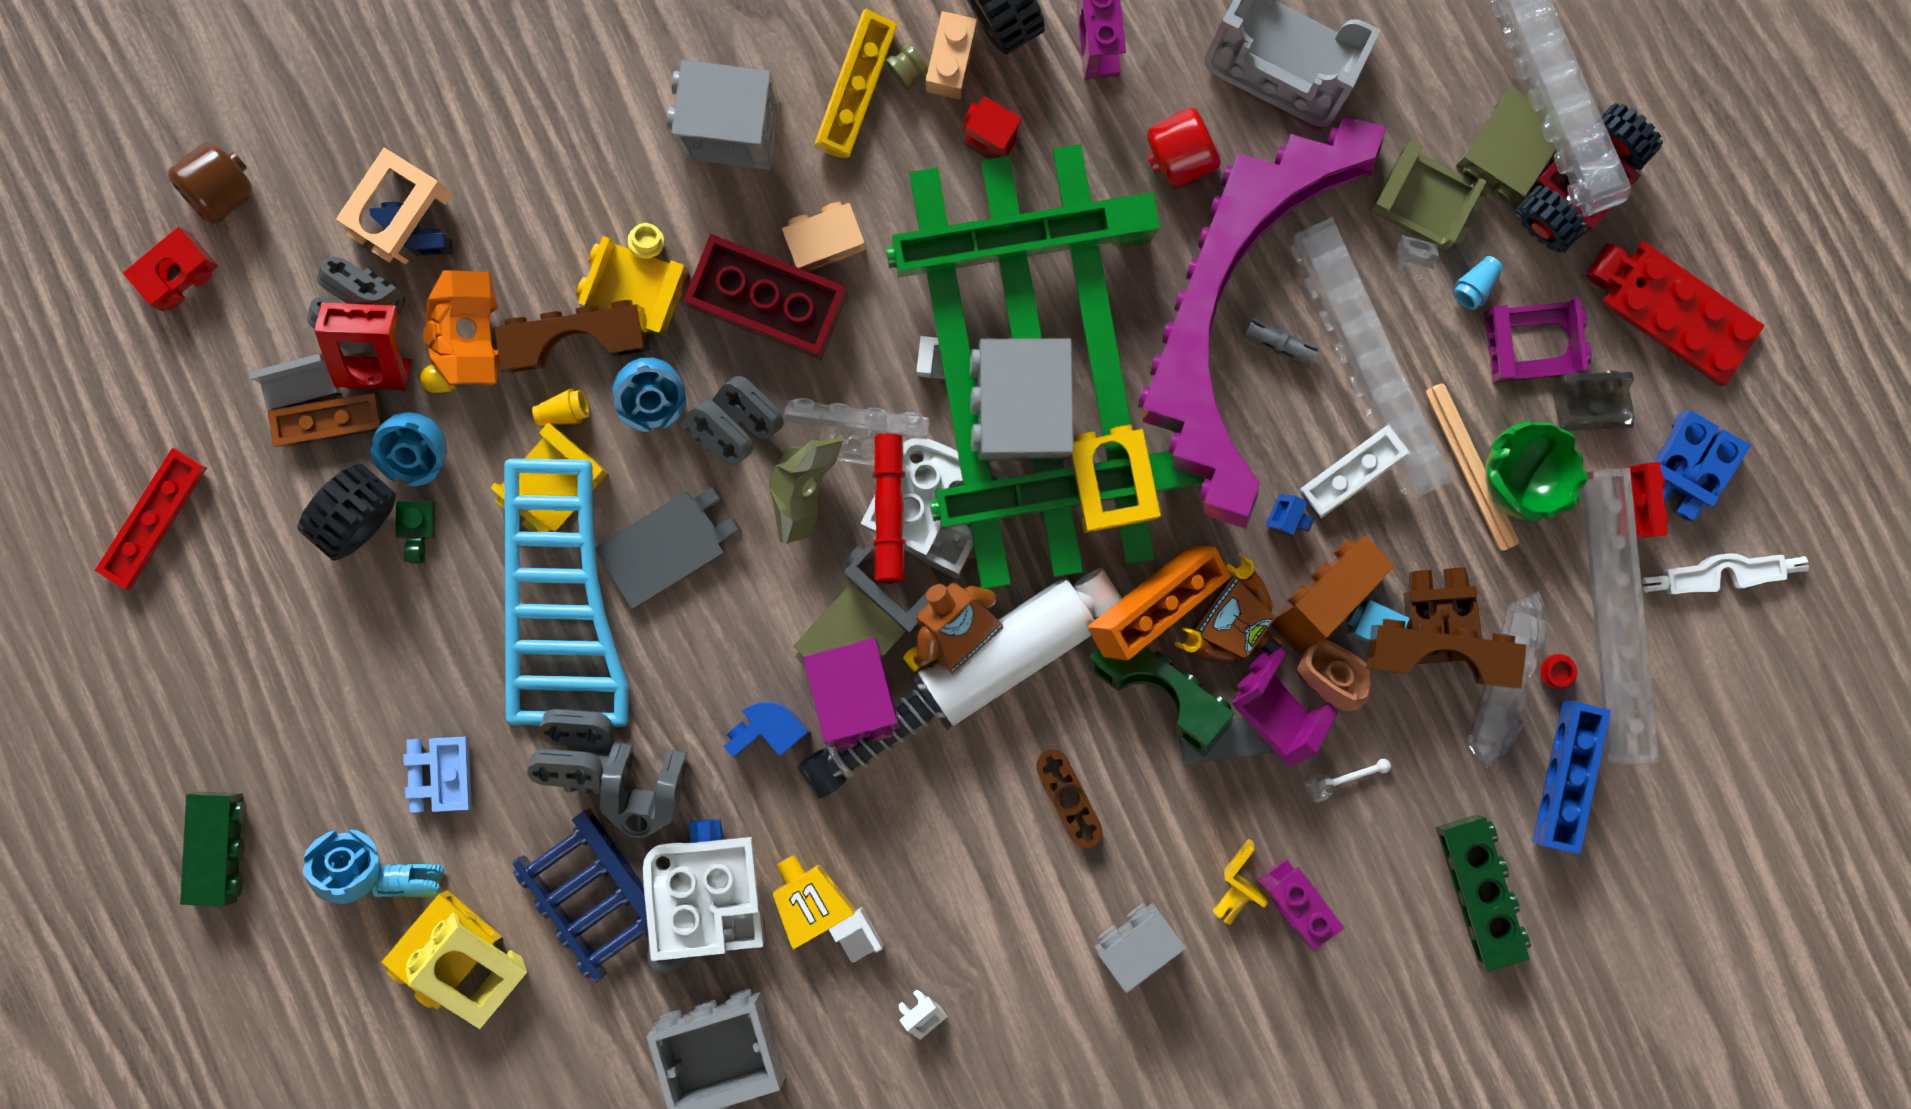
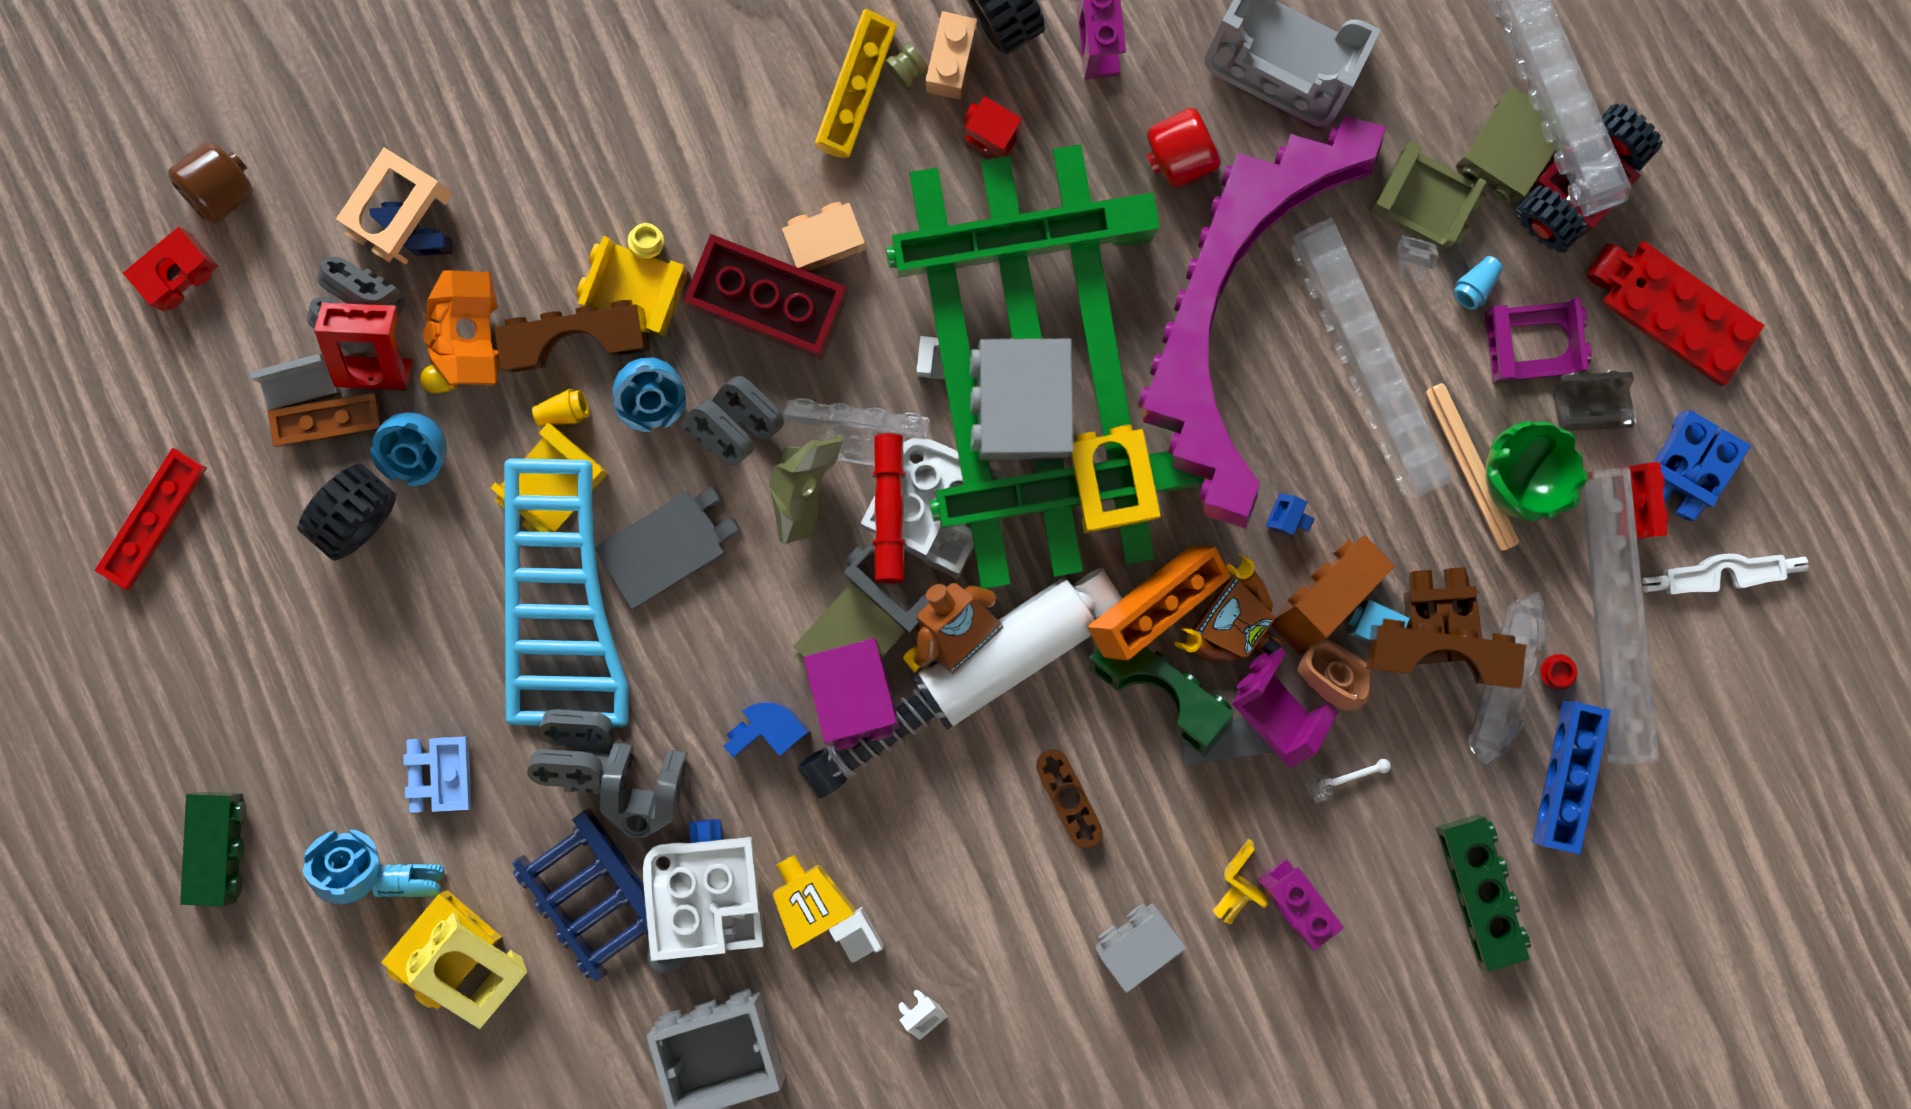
(414, 523): dark green plate -> none
(724, 114): light grey container -> none
(1281, 343): flat silver pin -> none
(1355, 471): white tile -> none

